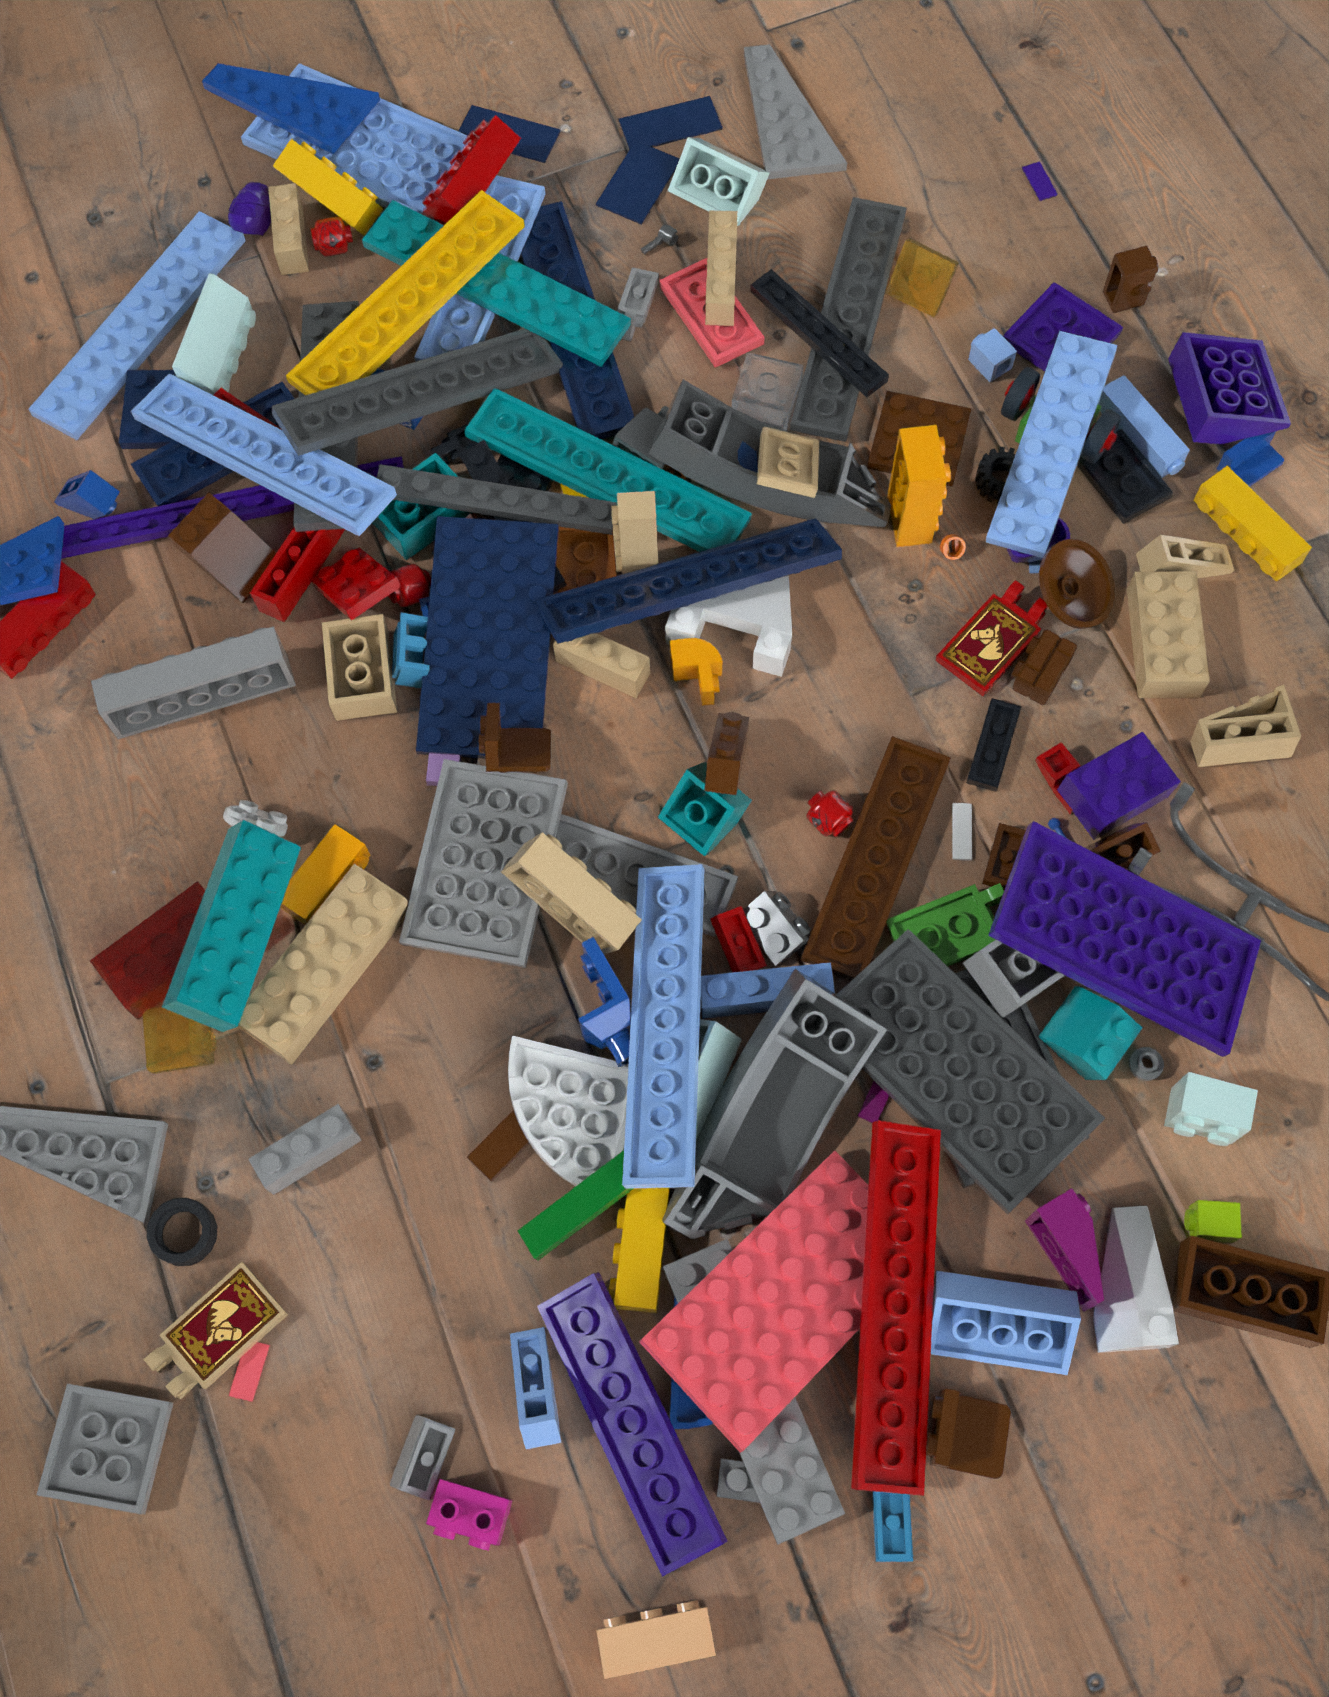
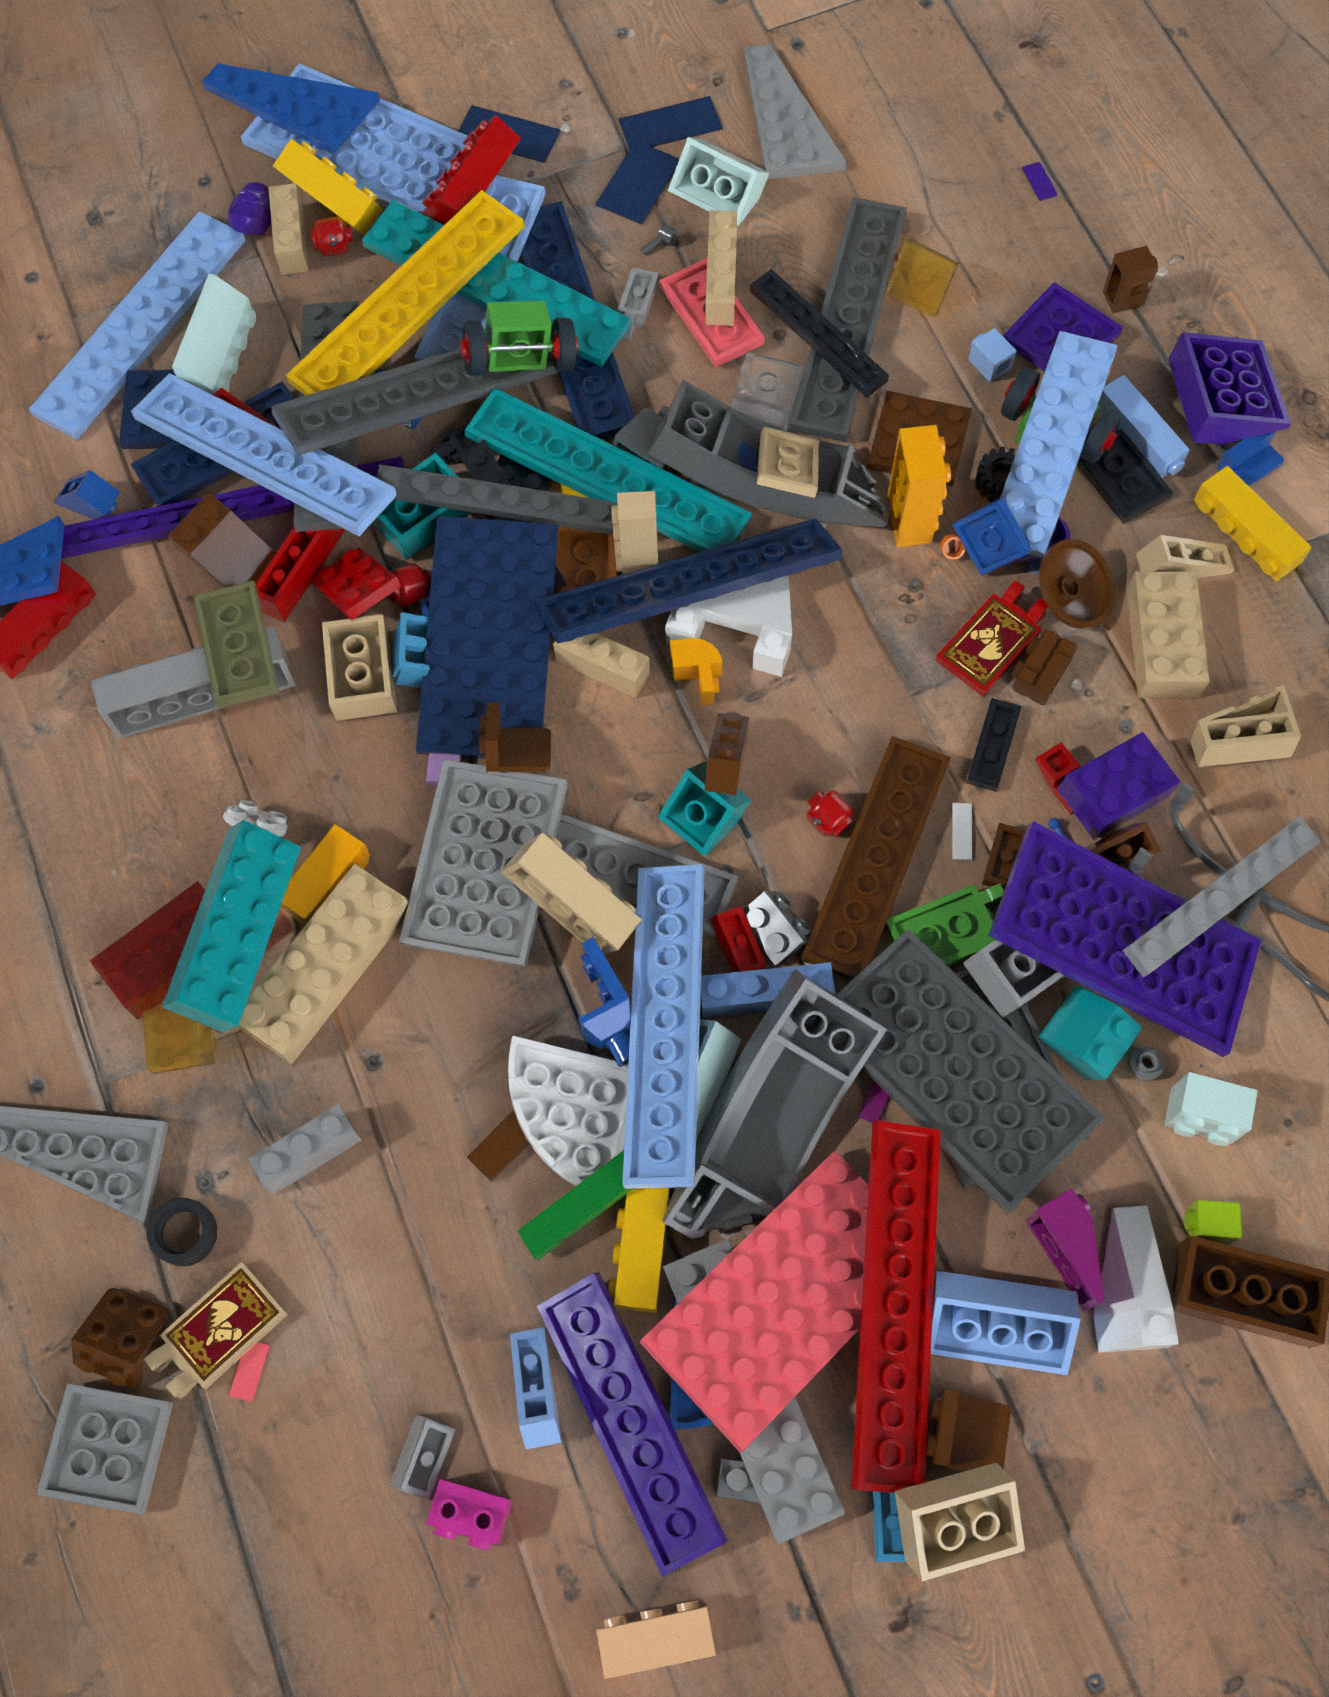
(118, 1337): none -> reddish brown bracket
(236, 644): none -> olive tile
(518, 339): none -> brick
(959, 1521): none -> tan brick
(1004, 535): none -> blue tile
(1220, 897): none -> light grey plate

